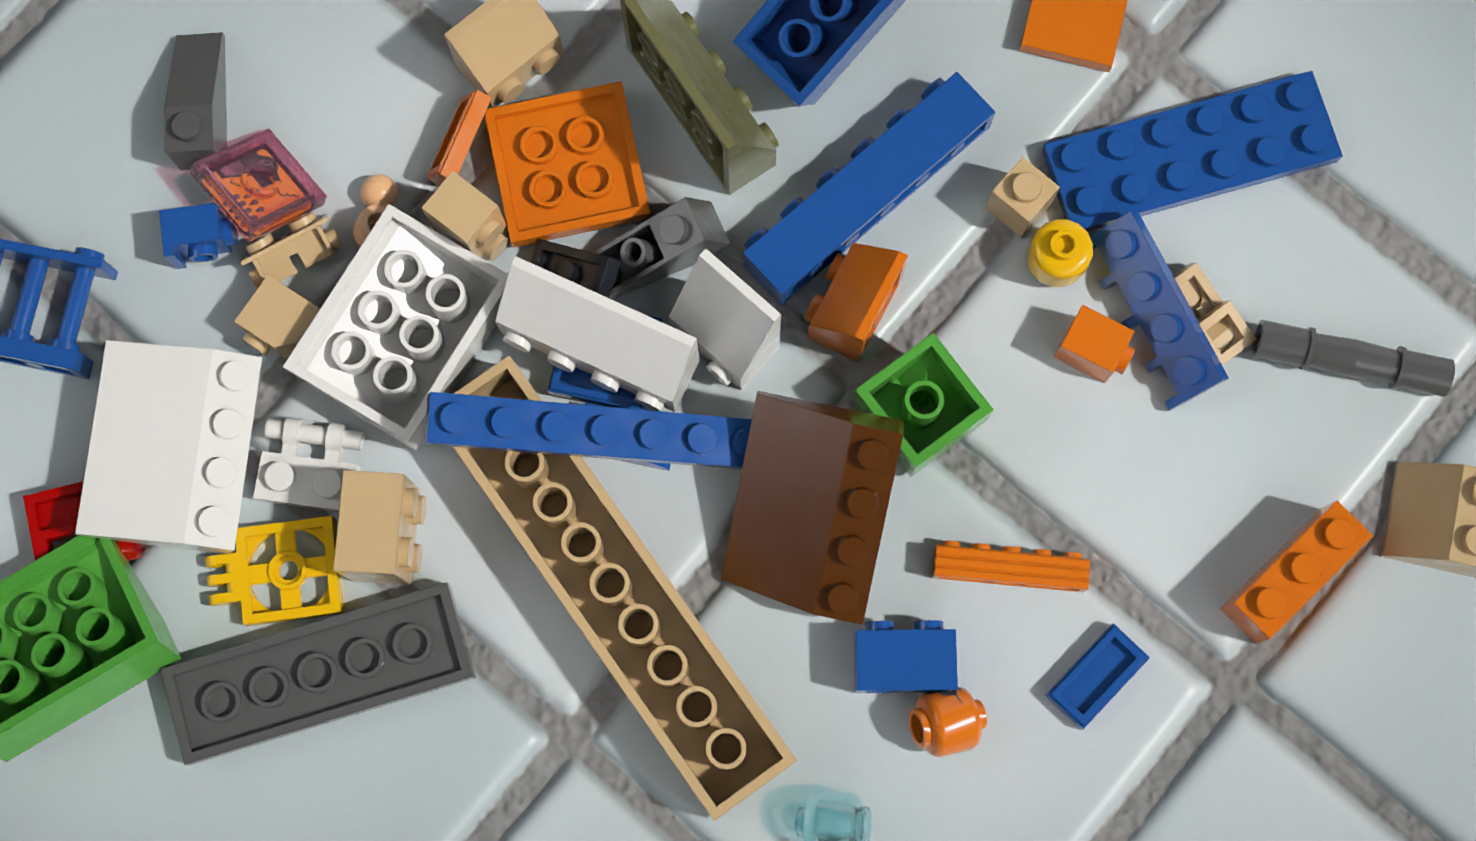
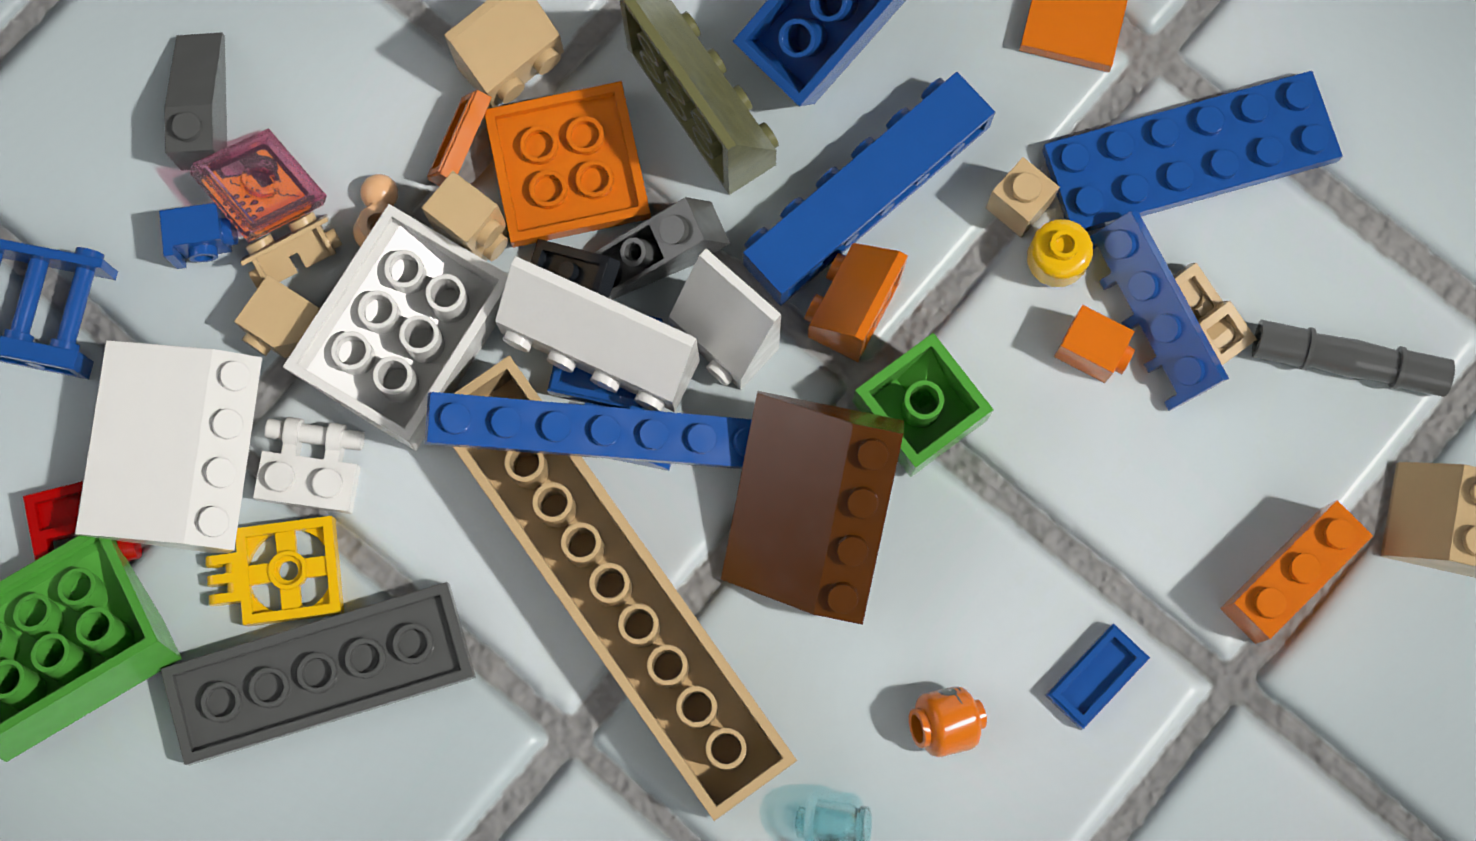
(378, 528): tan brick -> none
(905, 659): blue brick -> none
(1011, 567): orange piece -> none

